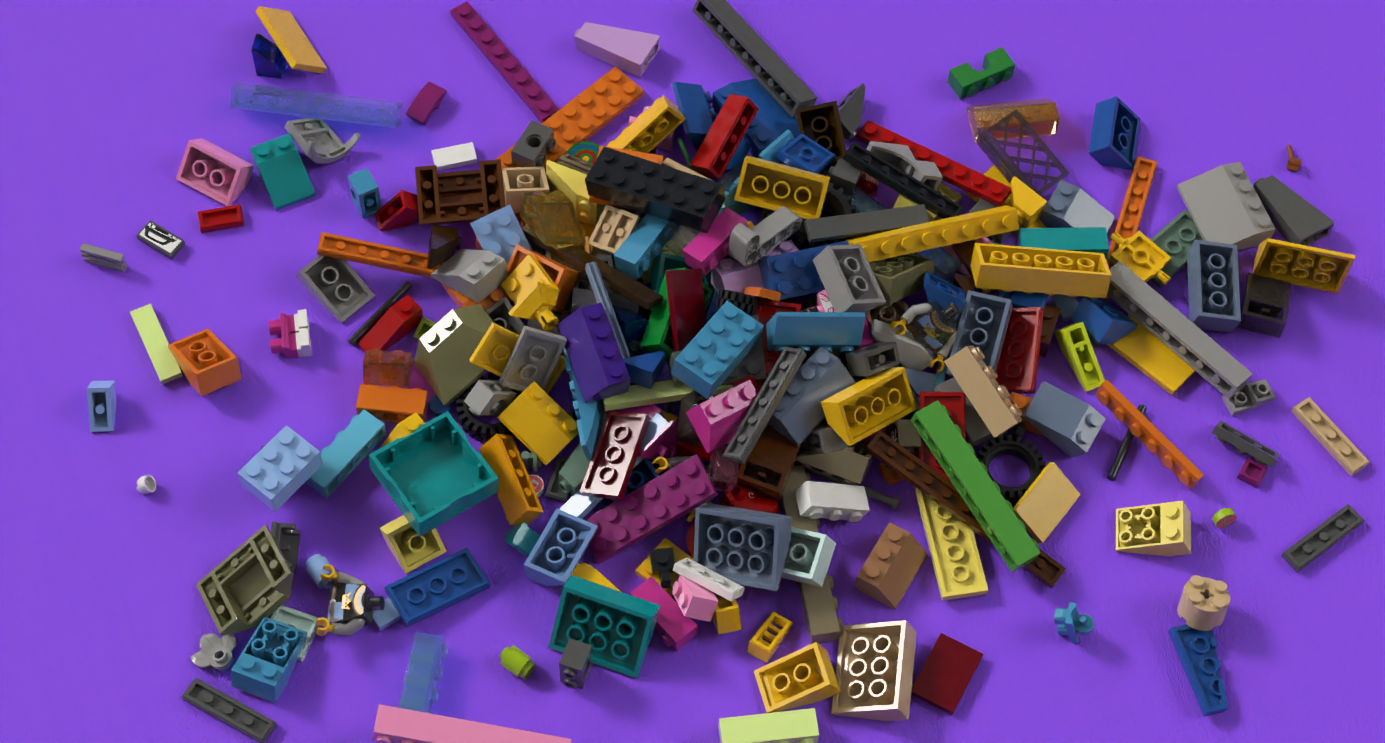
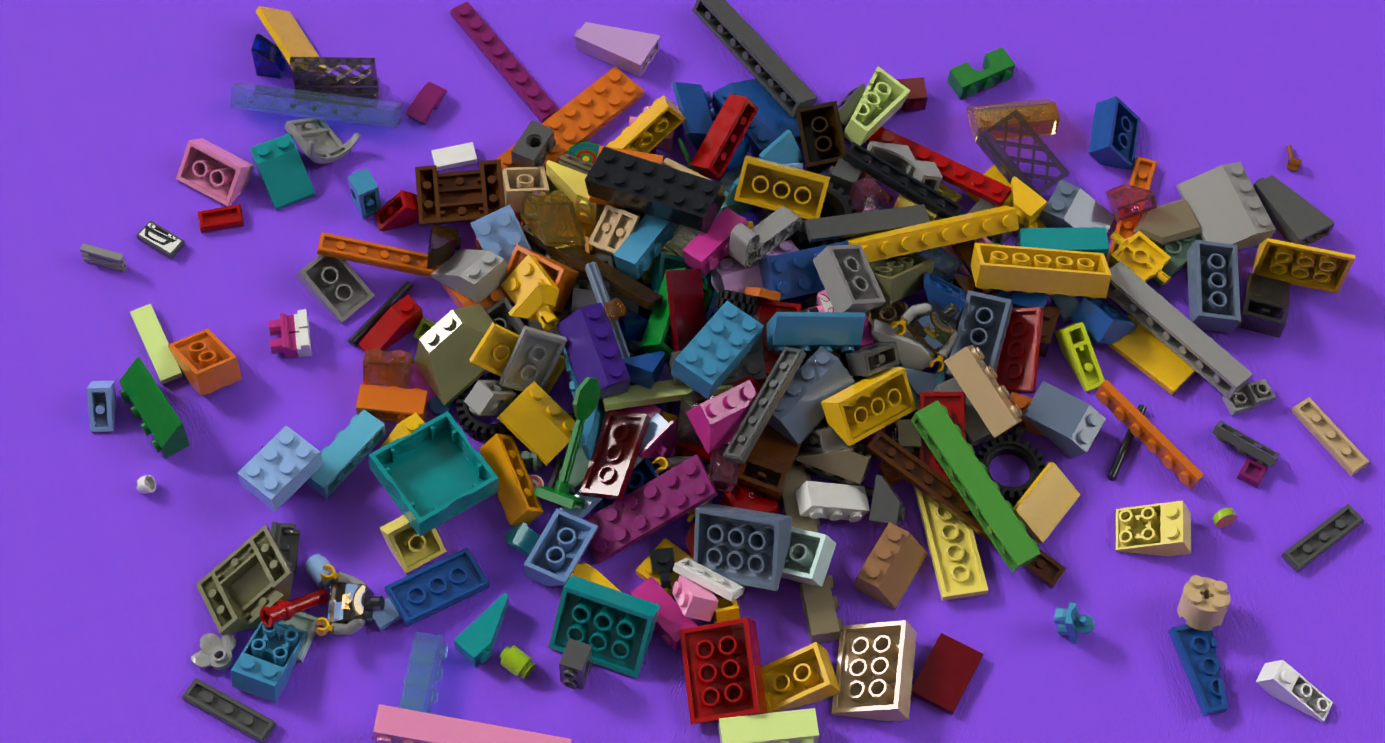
(153, 410): none -> green slope
(285, 609): none -> red pin
(361, 85): none -> clear smoke fence
(480, 636): none -> teal slope
(584, 404): none -> green piece
(614, 309): none -> clear orange bush
(722, 671): none -> red slope
(762, 649): yellow slope -> none
(806, 155): blue tile -> none
(869, 194): none -> clear pink slope
(877, 105): none -> yellowish green wedge
(886, 503): none -> dark grey slope
(917, 97): none -> dark red slope
(1129, 201): none -> clear pink slope
(1169, 223): none -> dark tan tile
(1293, 689): none -> slope

